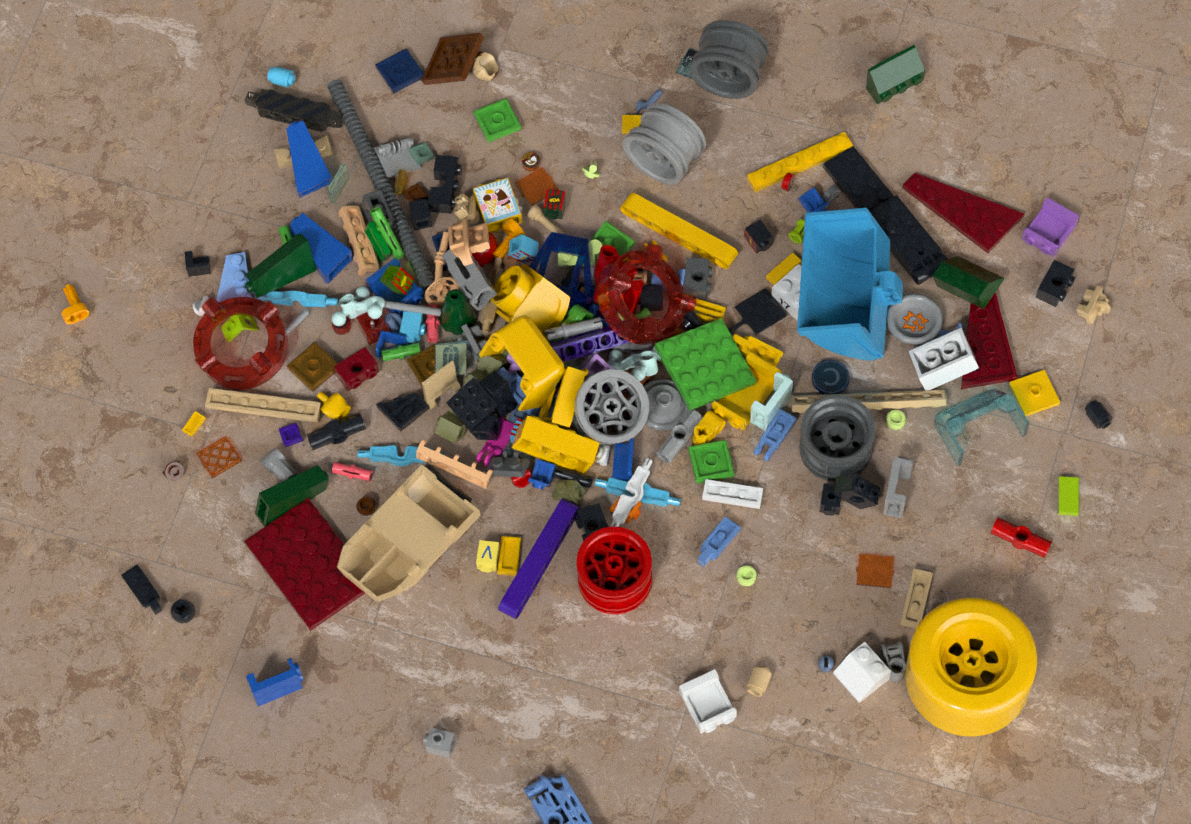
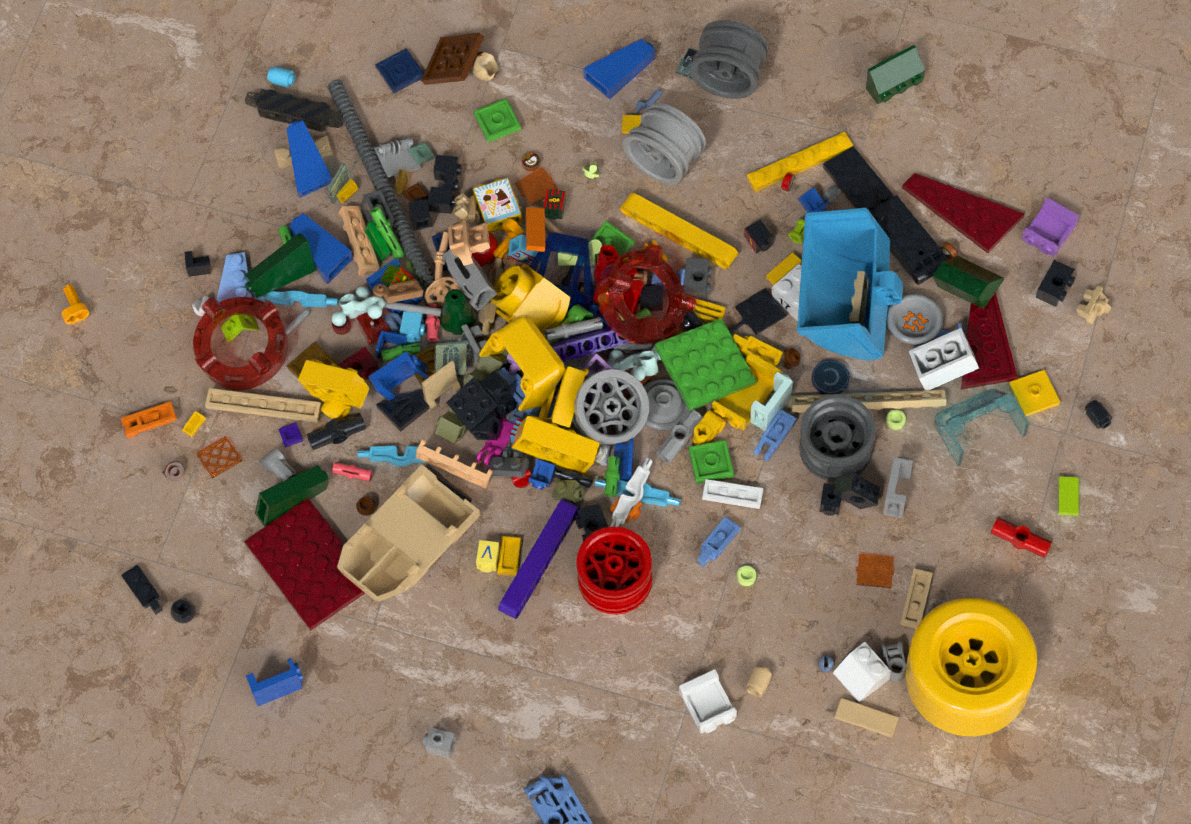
(148, 419): none -> orange plate
(333, 383): none -> yellow brick
(347, 191): none -> yellow piece
(397, 372): none -> blue panel
(399, 291): none -> medium nougat hinge
(535, 229): none -> orange tile
(612, 476): none -> bright green pin
(619, 68): none -> blue slope
(791, 358): none -> reddish brown plate
(859, 300): none -> tan plate
(866, 717): none -> tan tile
(948, 250): none -> dark orange tile

